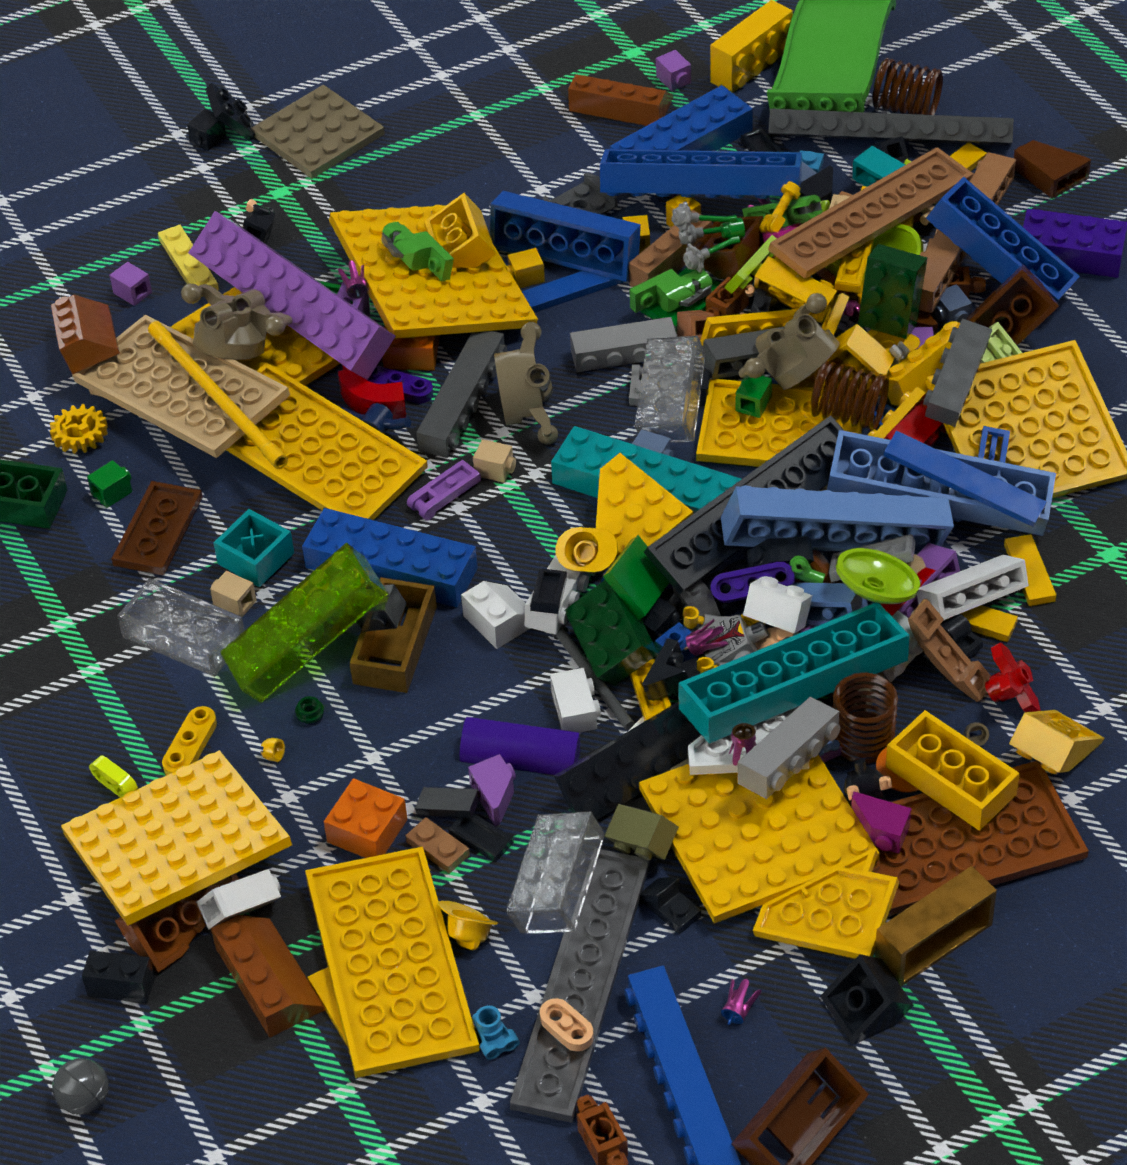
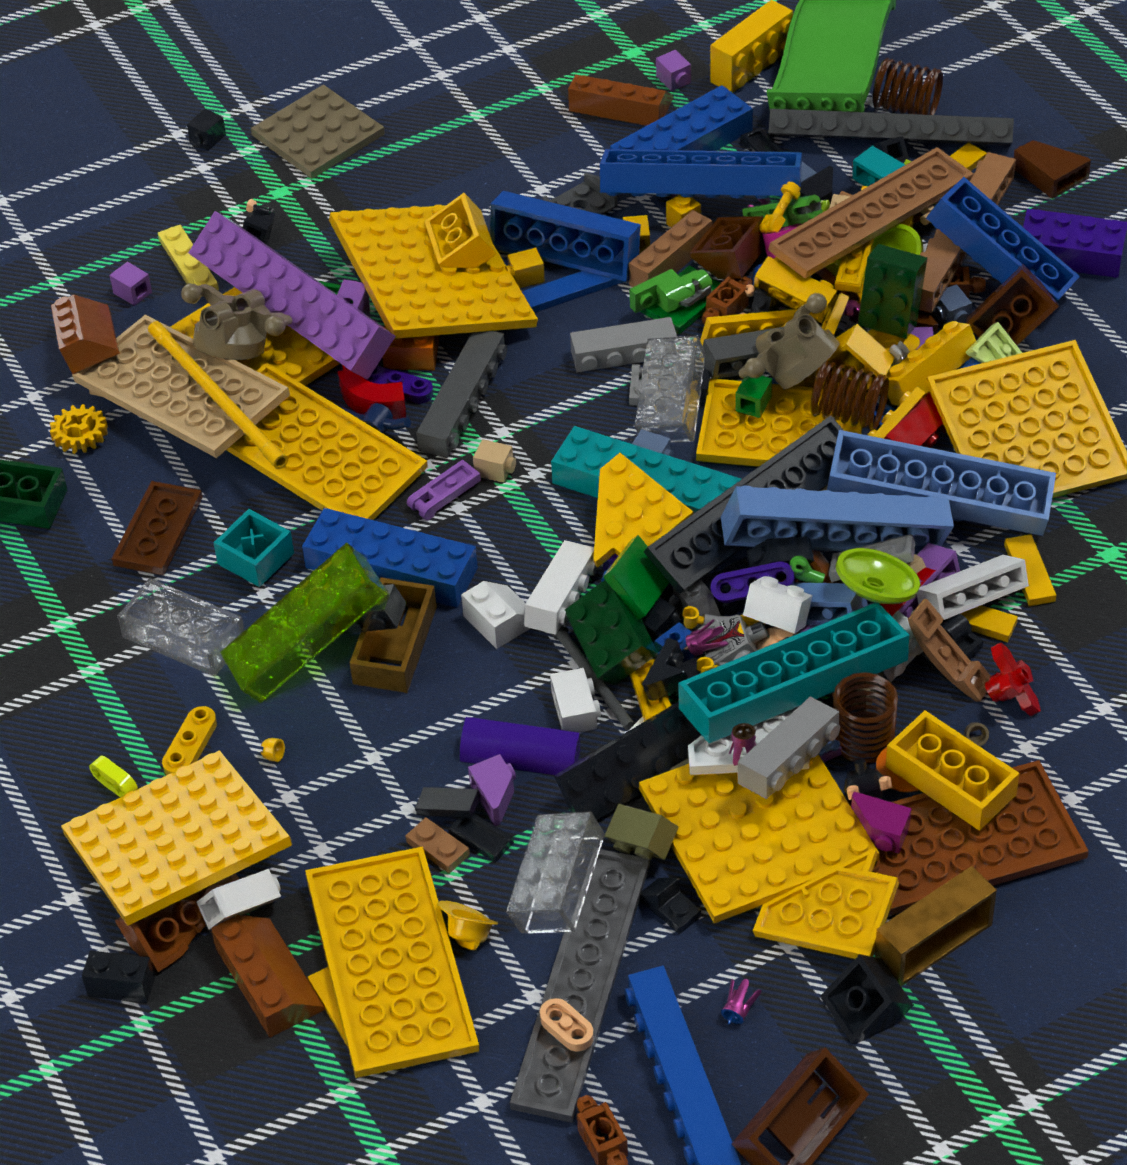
(80, 1086): dark grey piece -> none
(110, 483): green brick -> none
(230, 111): black plate -> none
(233, 593): tan brick -> none
(306, 705): dark green plate -> none
(356, 285): flat silver piece -> none
(365, 820): orange brick -> none
(417, 250): bright green plate -> none
(493, 1032): dark azure plate -> none
(519, 386): dark tan piece -> none
(548, 591): black tile -> none
(586, 549): yellow piece -> none
(682, 217): plant -> none
(691, 322): nougat brick -> none
(743, 276): lime plate -> none
(813, 160): dark azure plate -> none
(957, 373): dark grey brick -> none
(964, 478): blue tile -> none
(995, 433): blue tile -> none
(1053, 740): yellow slope -> none

